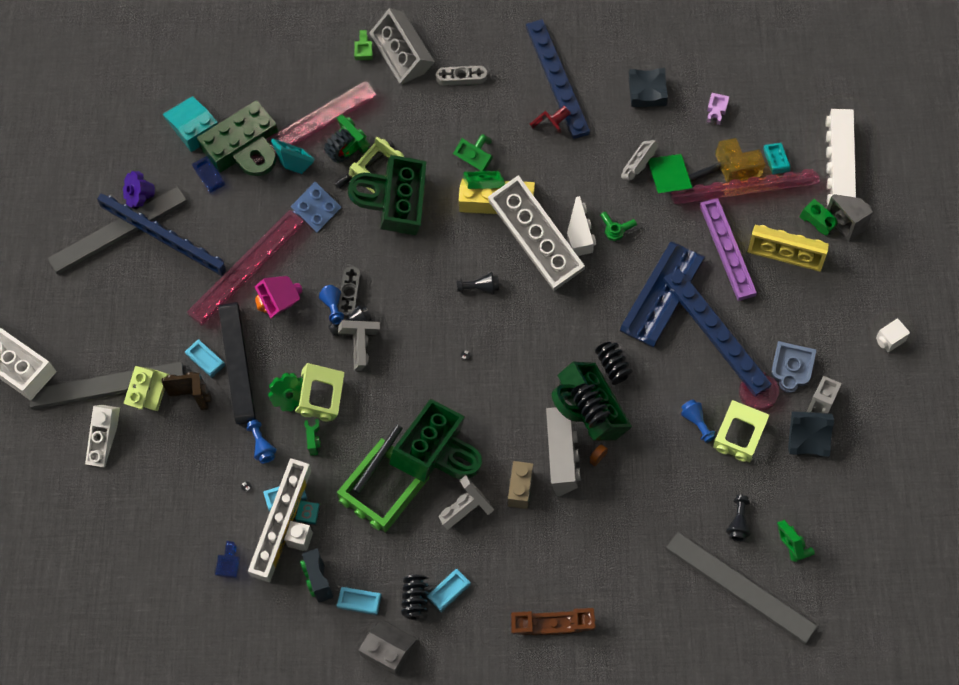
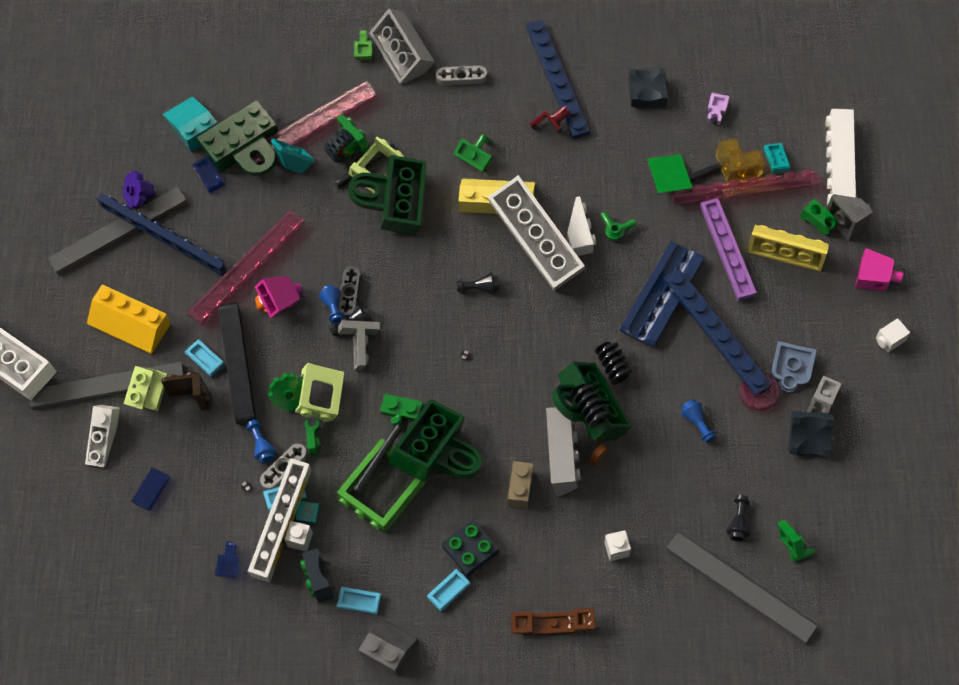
(127, 319): none -> yellow slope
(150, 489): none -> clear blue tile
(269, 473): none -> light grey beam
(315, 206): medium blue hinge -> none
(400, 408): none -> green plate
(413, 597): black piece -> none
(465, 504): light grey bracket -> none
(470, 548): none -> black brick
(483, 179): green tile -> none
(617, 545): none -> white brick
(639, 159): light grey hinge -> none
(748, 415): yellowish green window -> none
(876, 271): none -> dark pink torso

